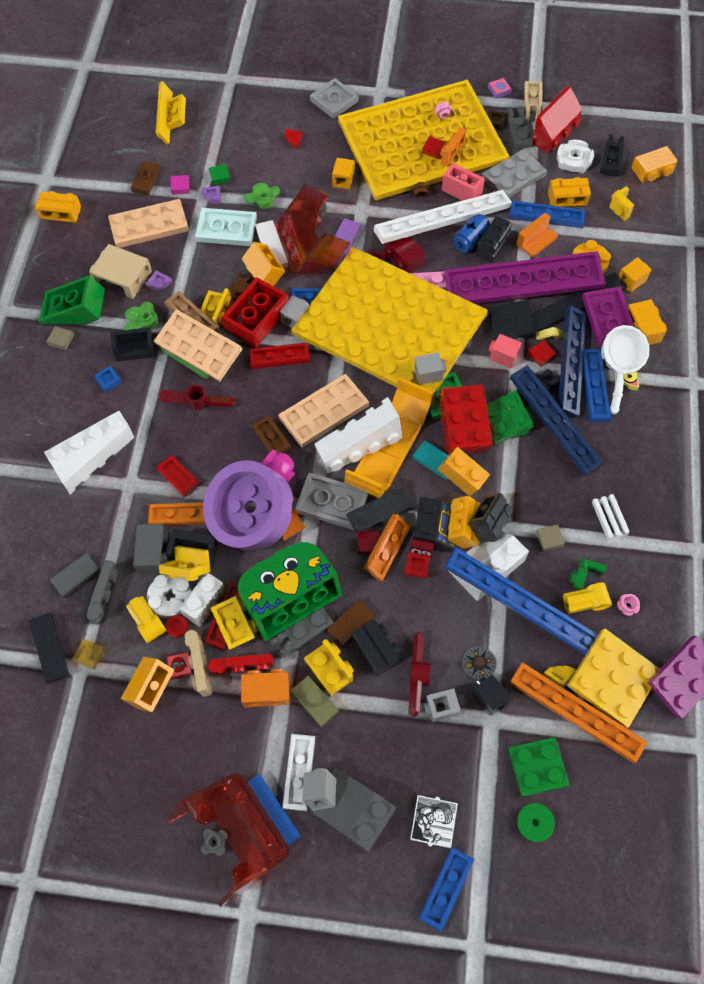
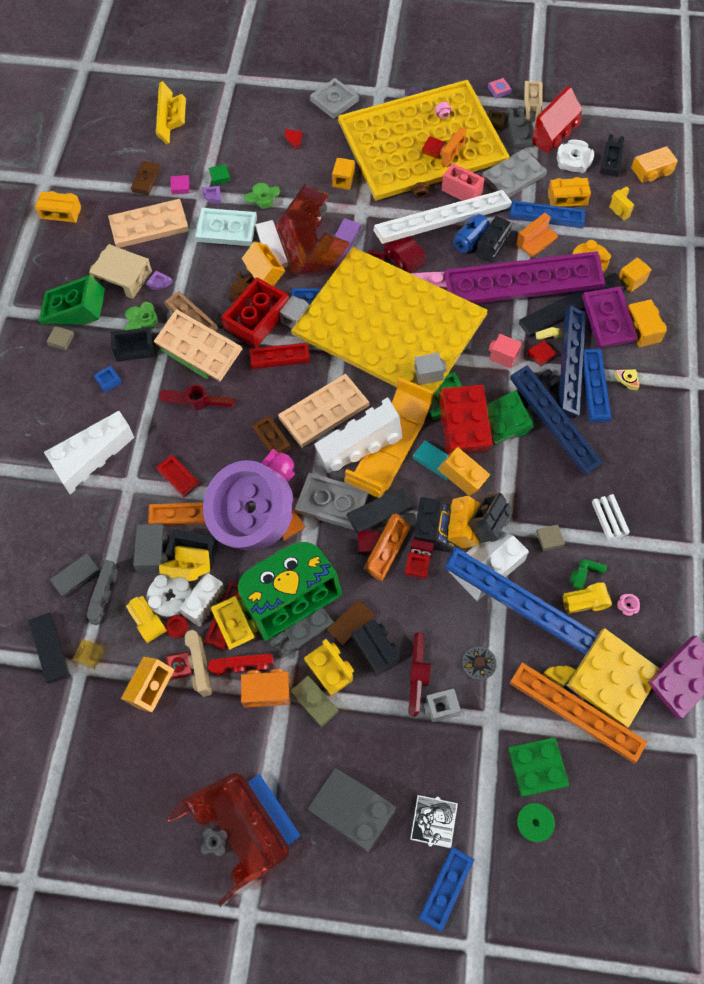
(216, 305): yellow bracket -> none
(299, 762): white tile -> none
(319, 789): light grey brick -> none
(490, 694): black brick -> none
(512, 320): black tile -> none
(624, 352): white piece -> none

